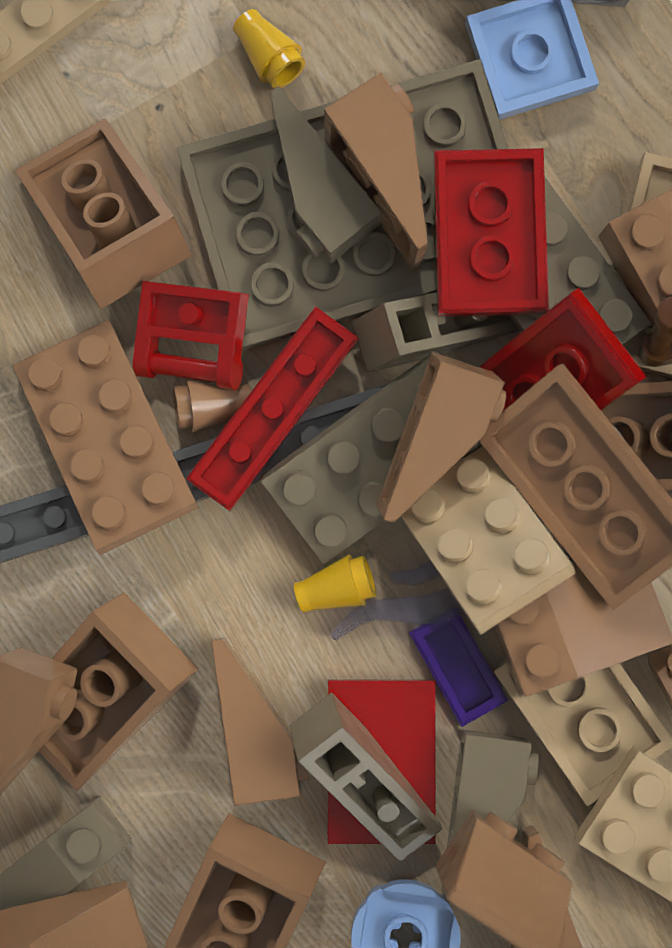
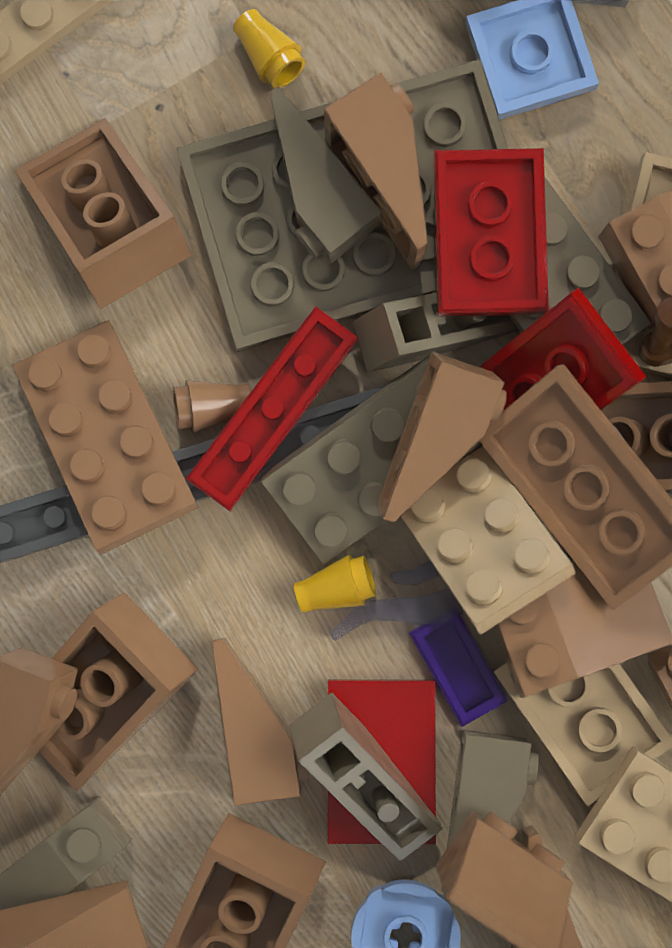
(194, 316): red plate -> none

